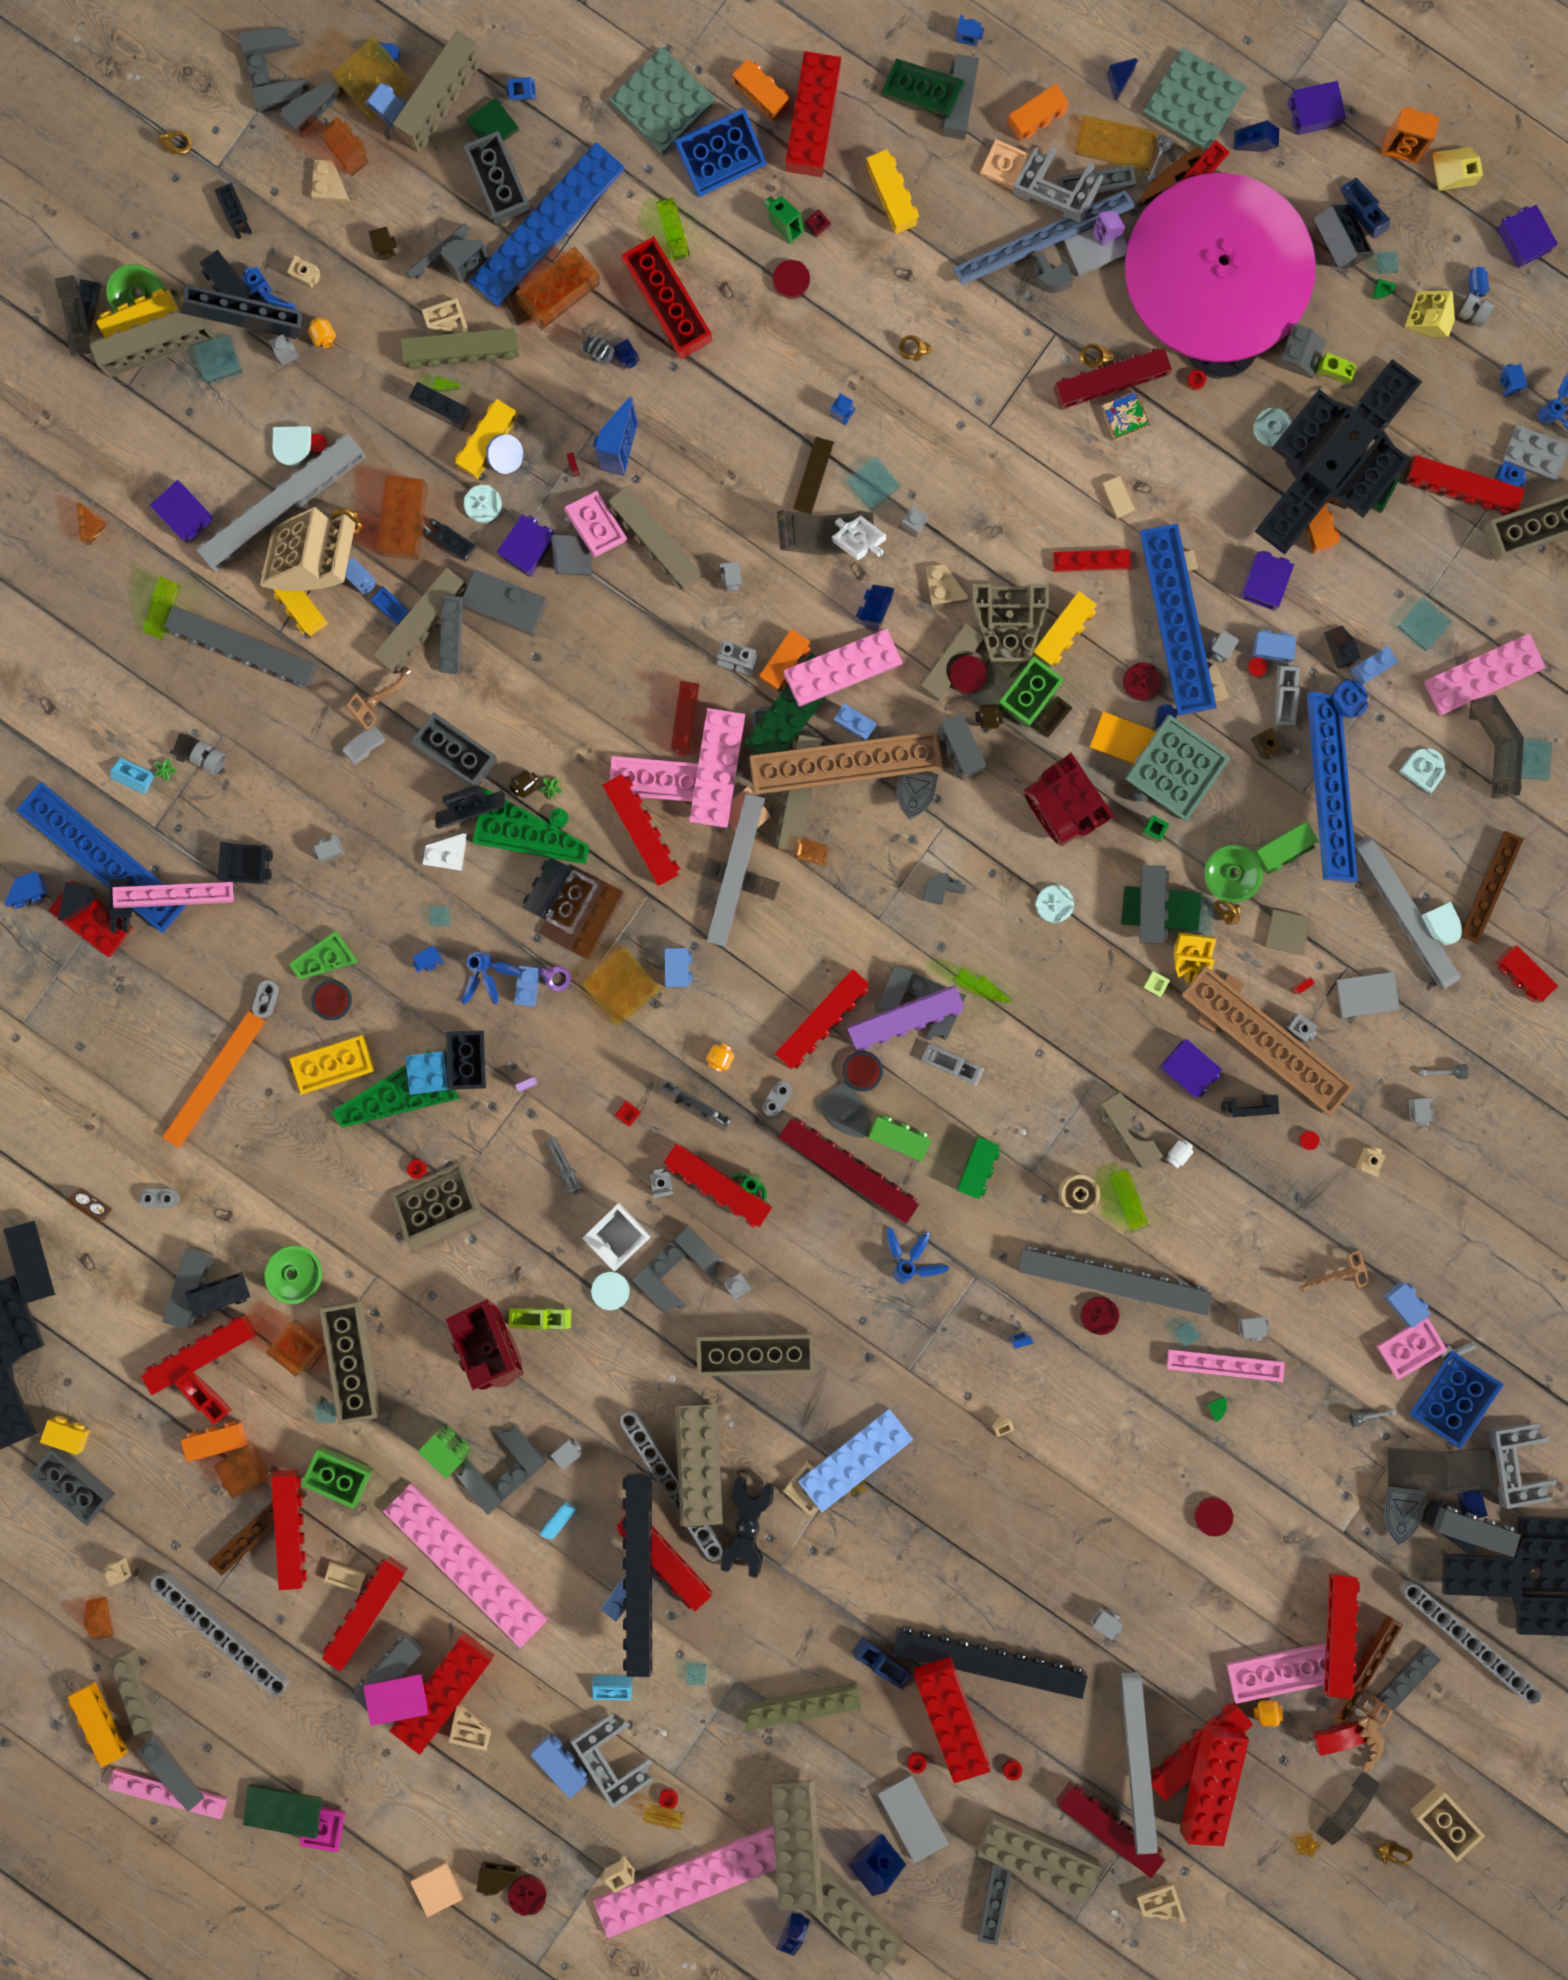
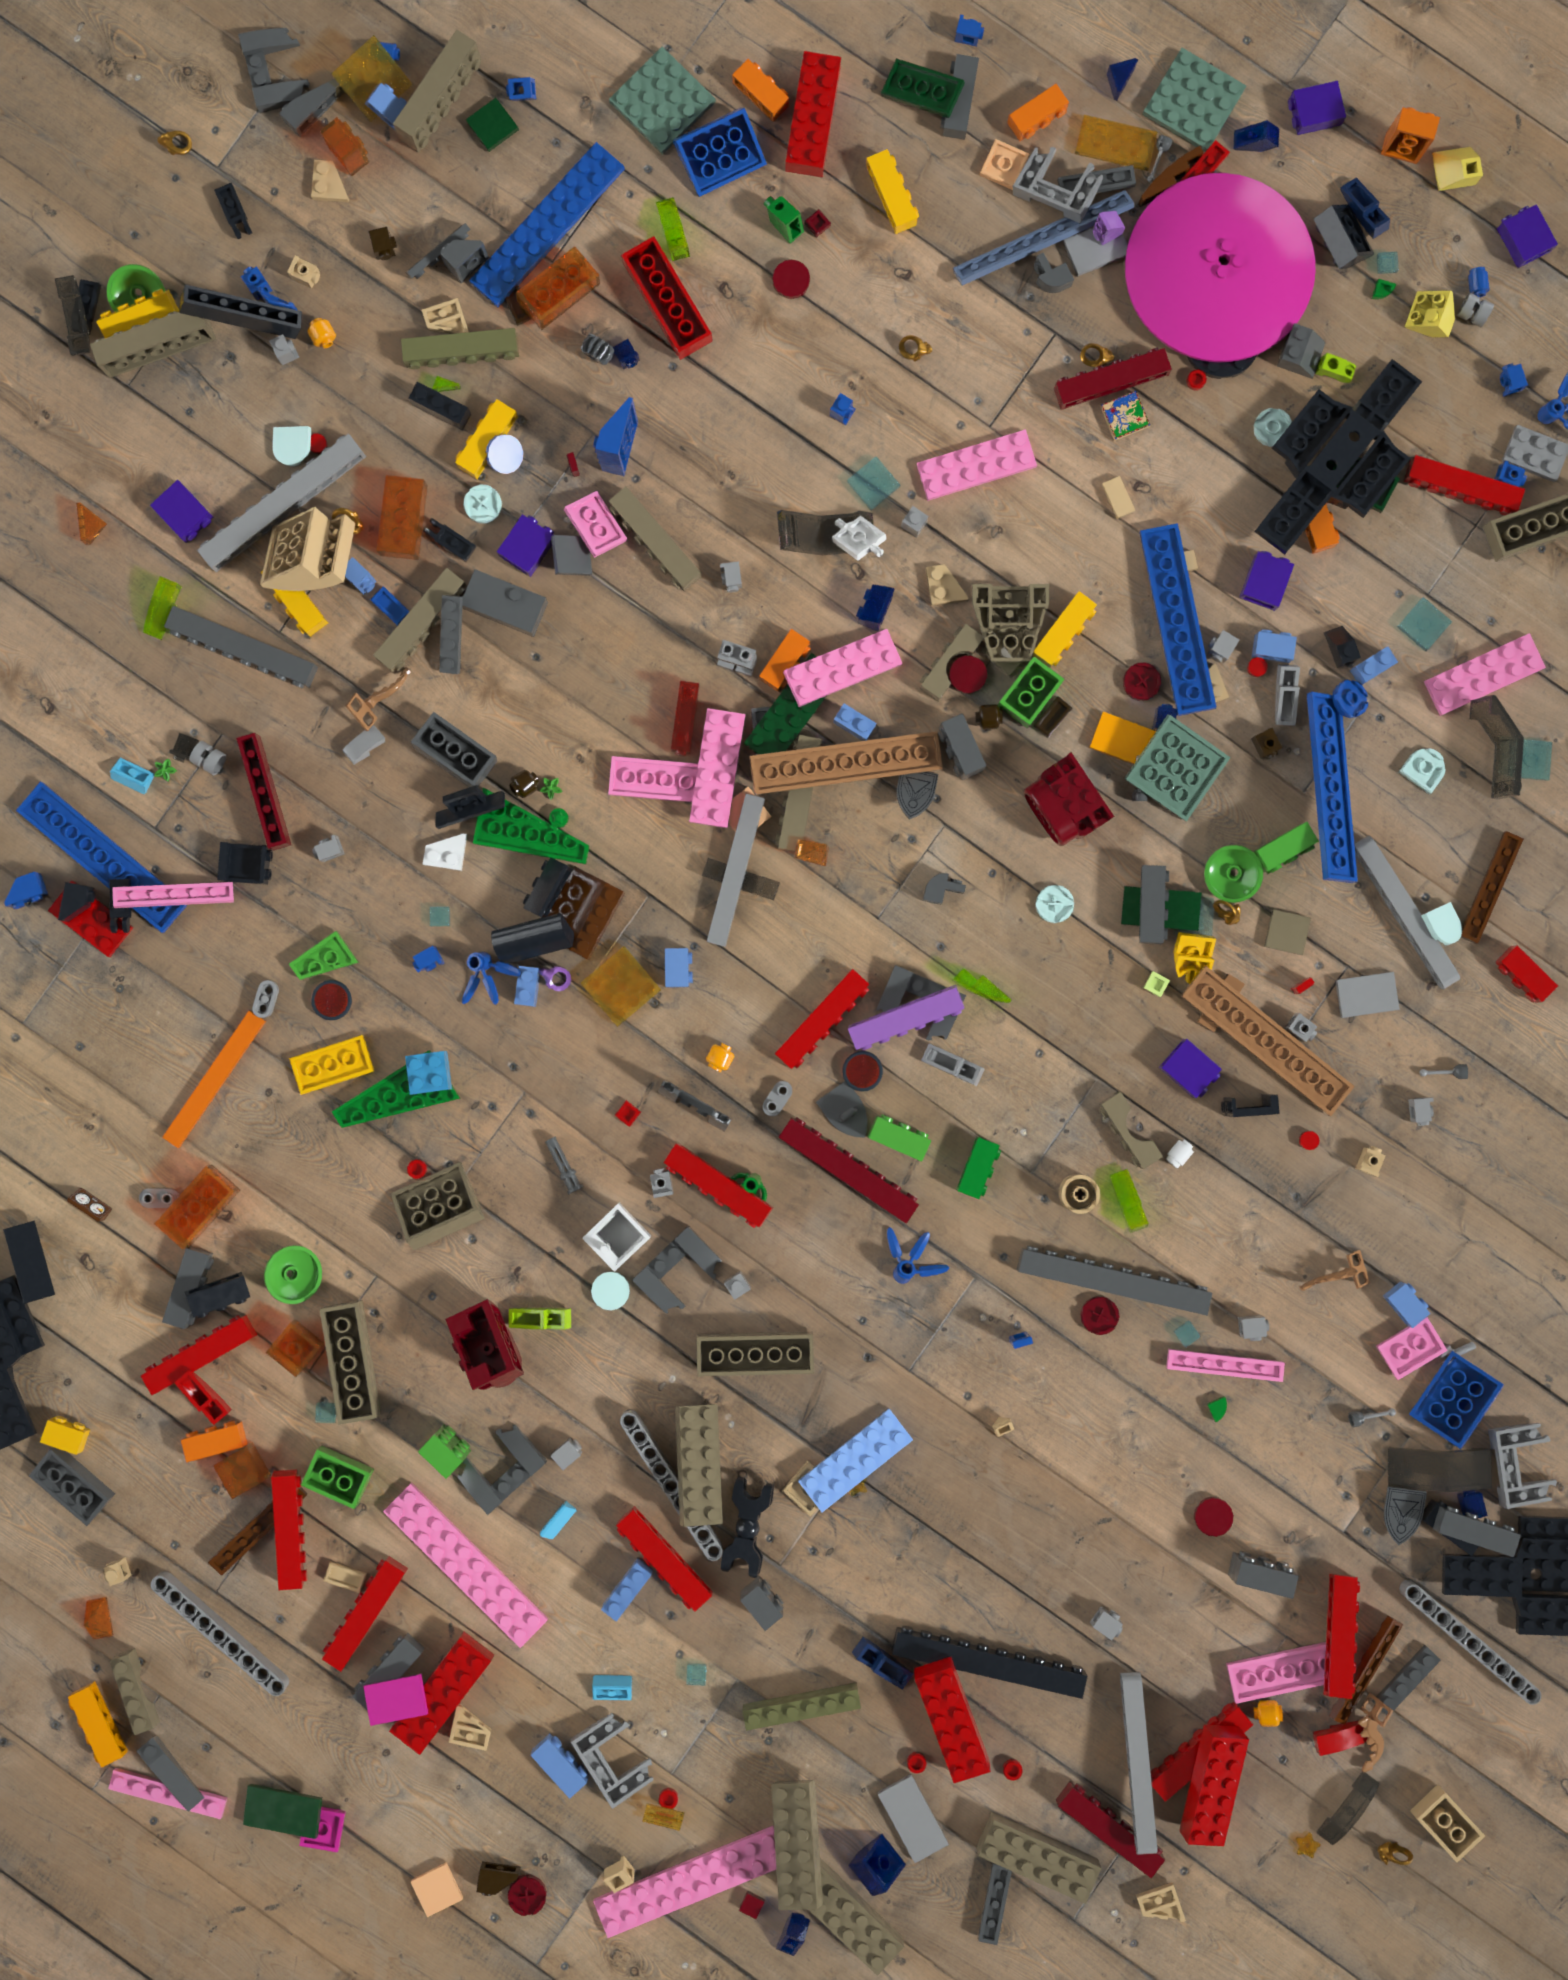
(197, 1206): none -> clear orange brick
(217, 359): clear light blue tile -> none
(225, 279): black brick -> none
(264, 791): none -> dark red brick
(465, 1060): black slope -> none
(497, 177): dark grey brick -> none
(526, 1084): lavender tile -> none
(532, 938): none -> black brick
(638, 1578): black brick -> none
(640, 829): red brick -> none
(751, 1905): none -> dark red tile
(762, 1603): none -> dark grey brick
(813, 475): dark brown tile -> none
(976, 465): none -> bright pink plate
(1091, 560): red plate -> none
(1154, 829): green brick -> none
(1263, 1574): none -> dark grey brick

